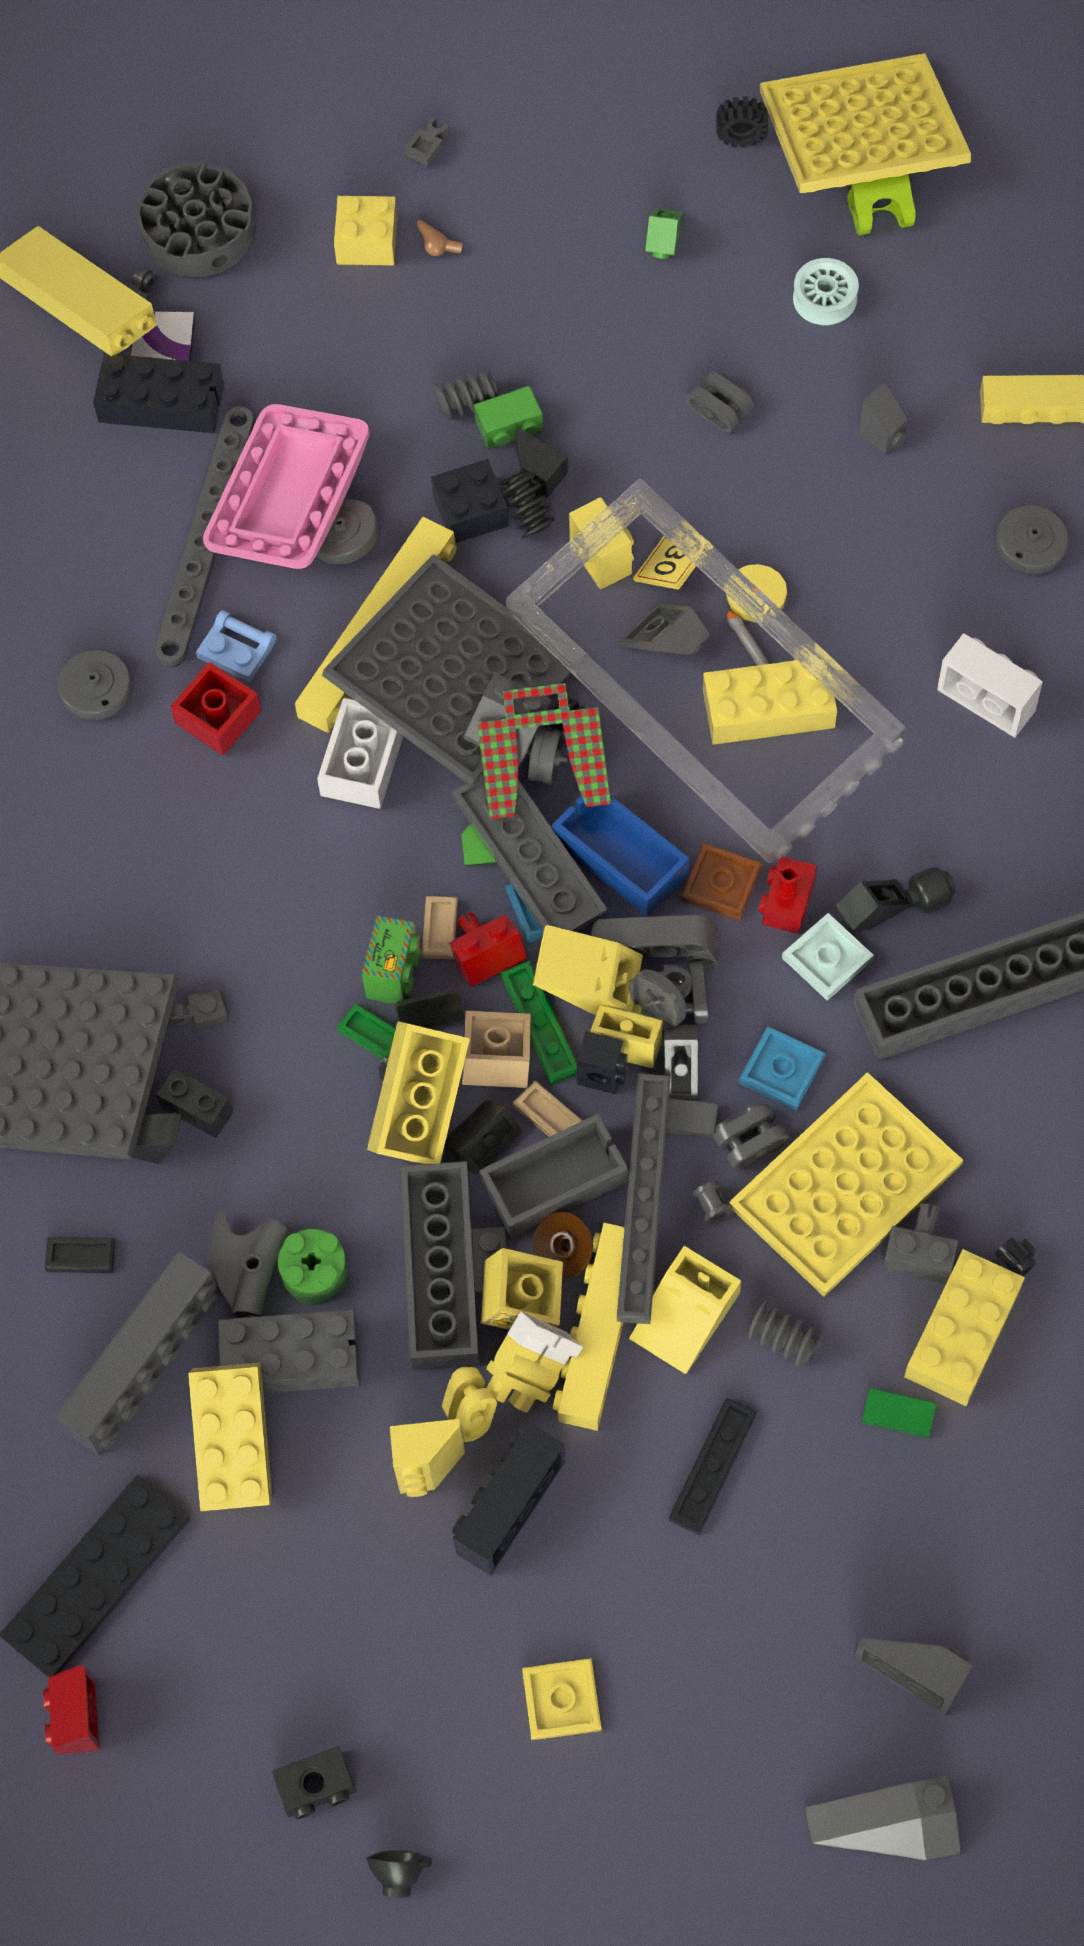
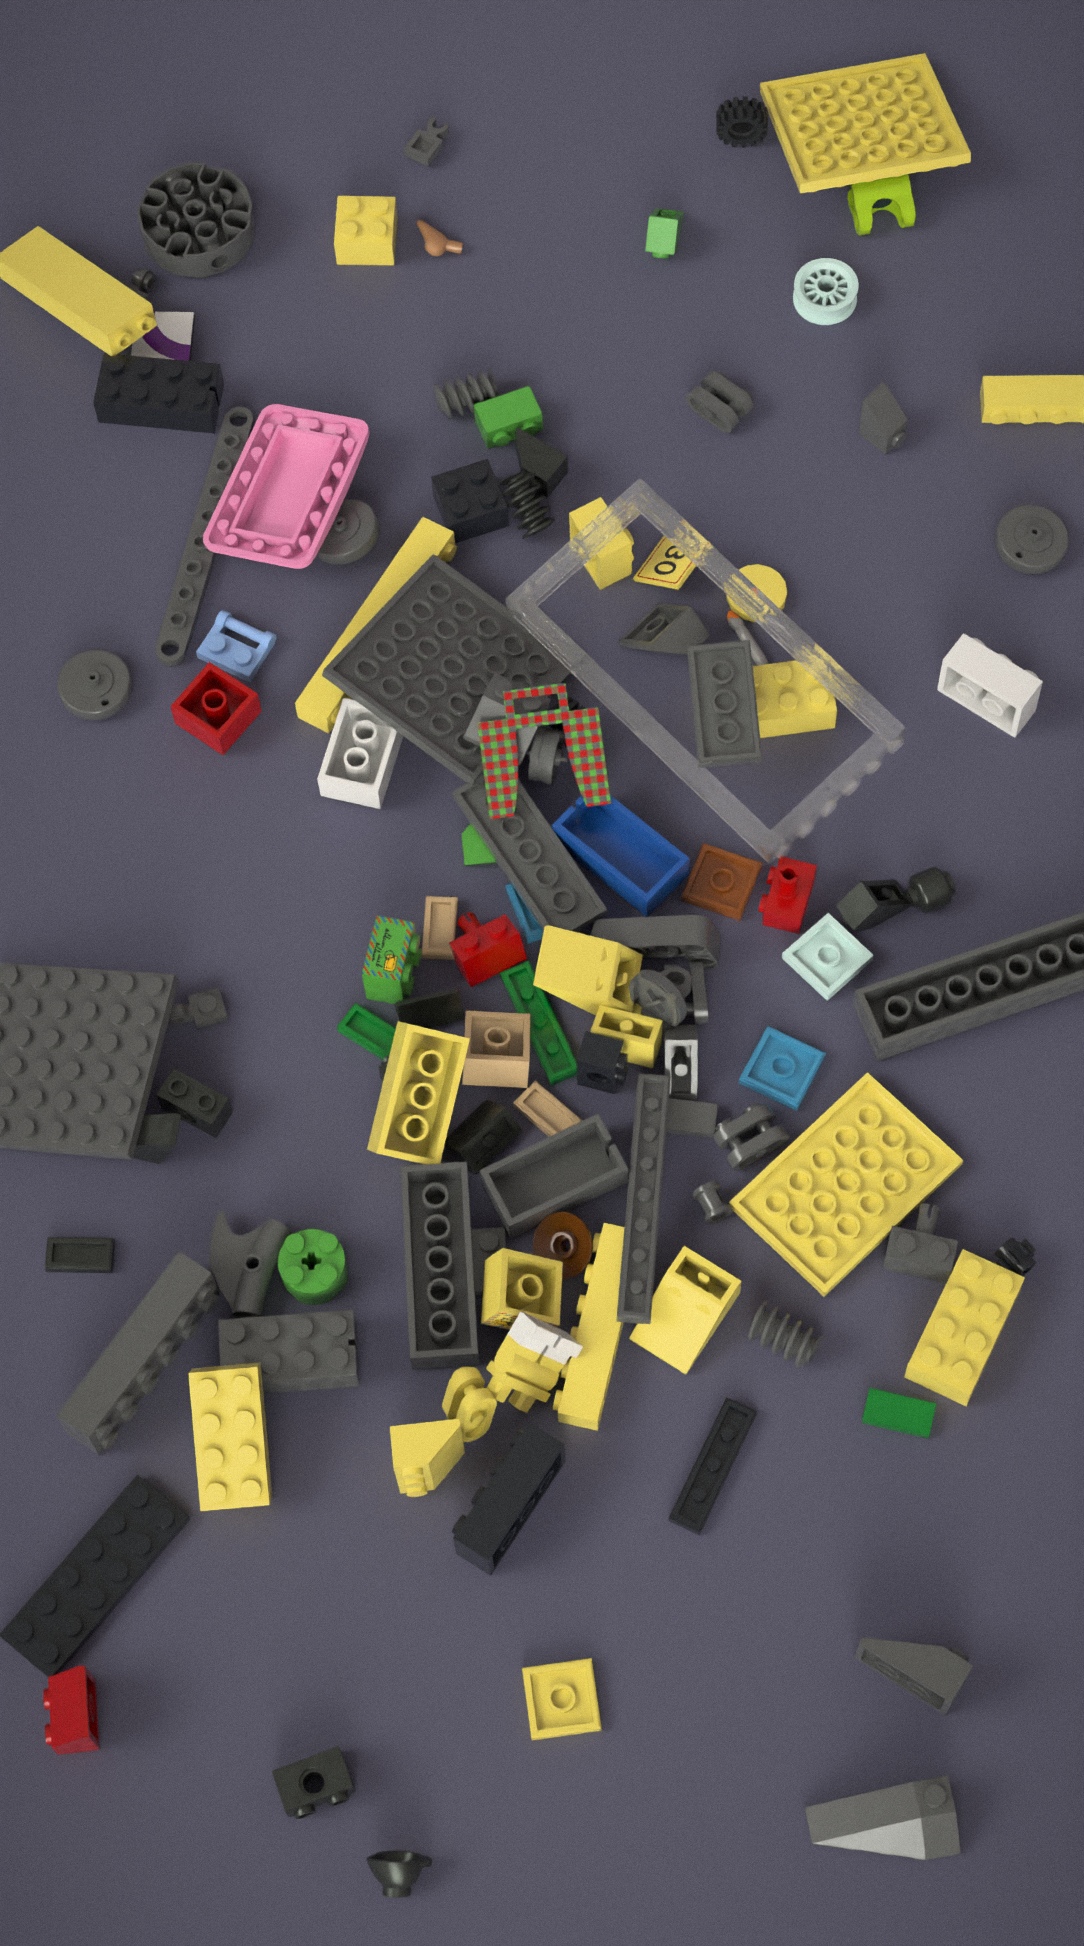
(724, 703): none -> dark grey tile

